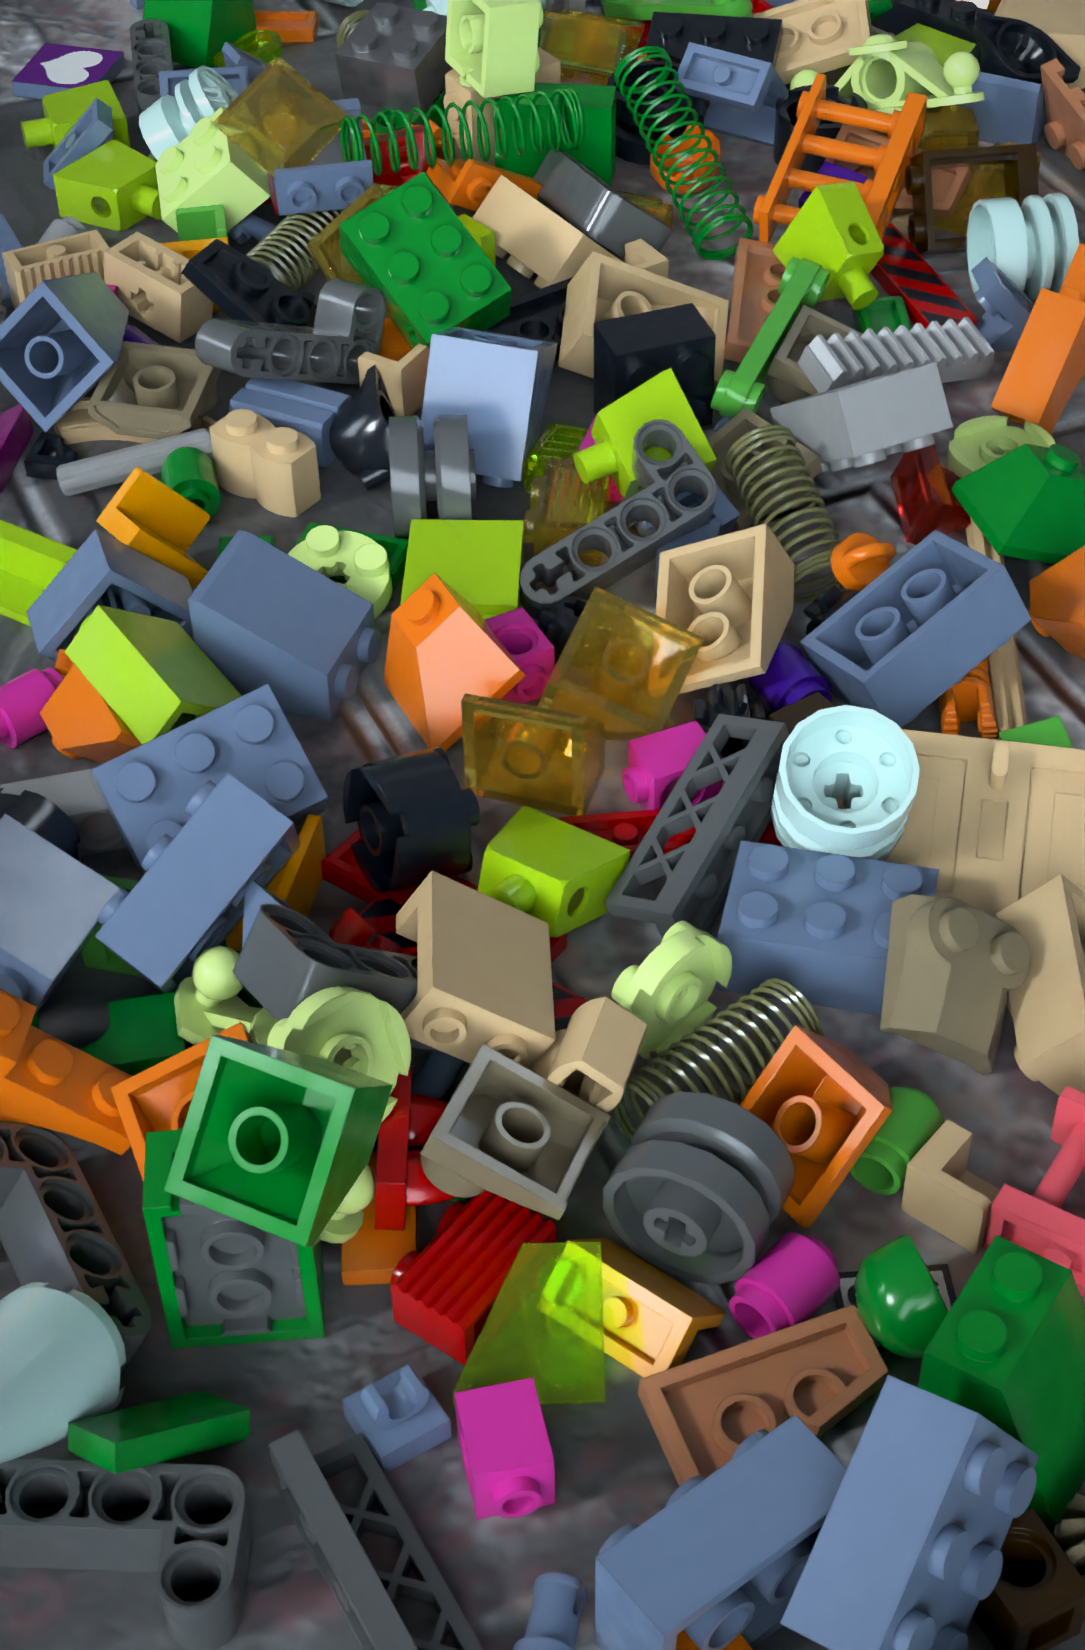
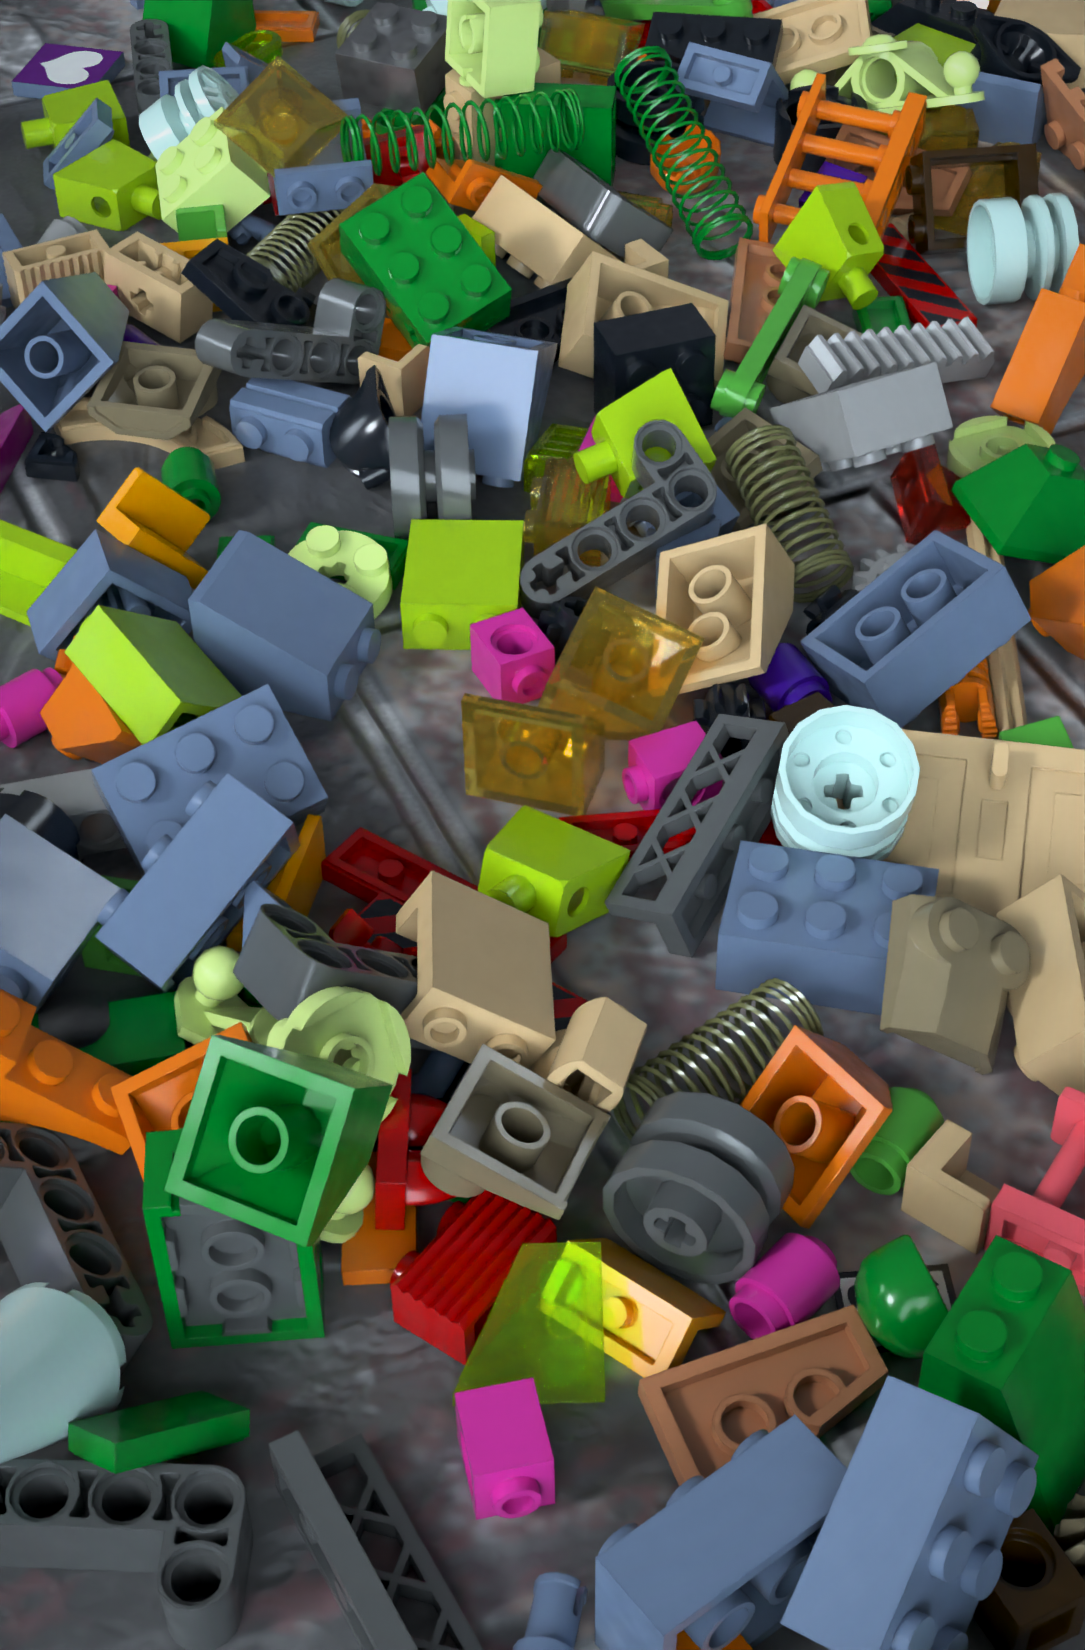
(118, 464): light grey axle -> none
(265, 462): tan brick -> none
(397, 1417): sand blue tile -> none
(410, 819): black brick -> none
(437, 655): orange slope -> none
(674, 985): yellowish green plate -> none
(860, 560): orange tile -> none
(1004, 304): sand blue slope -> none

